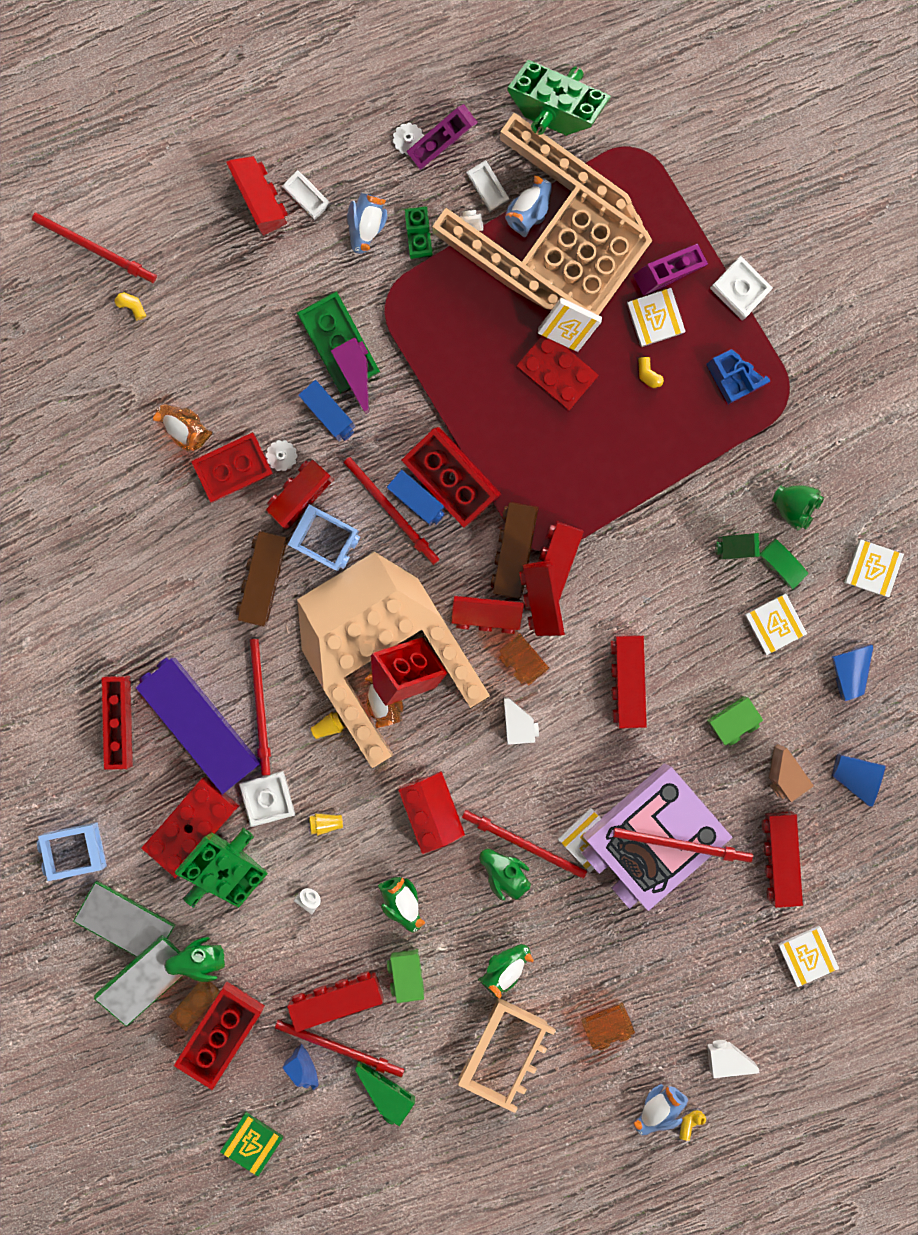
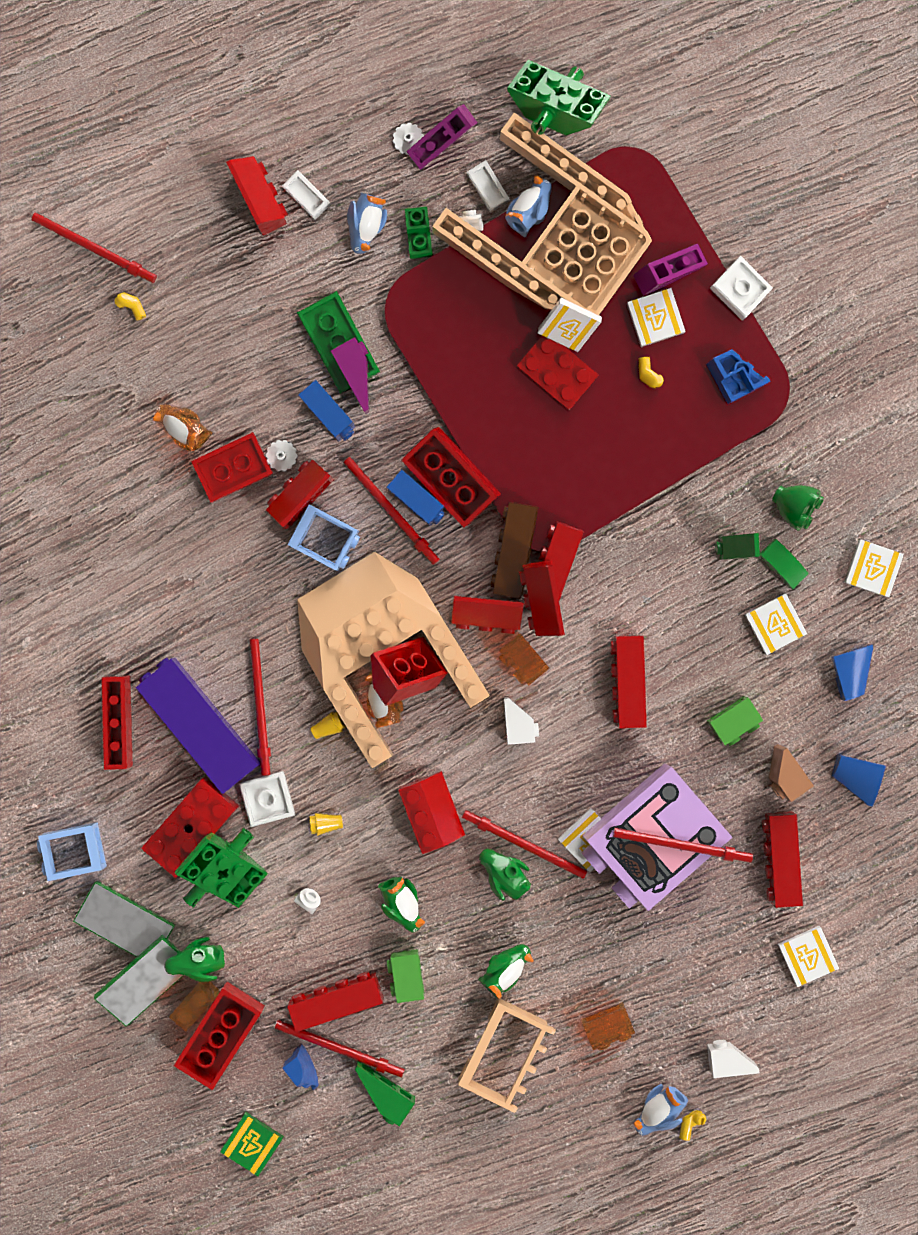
(262, 578): reddish brown brick -> none

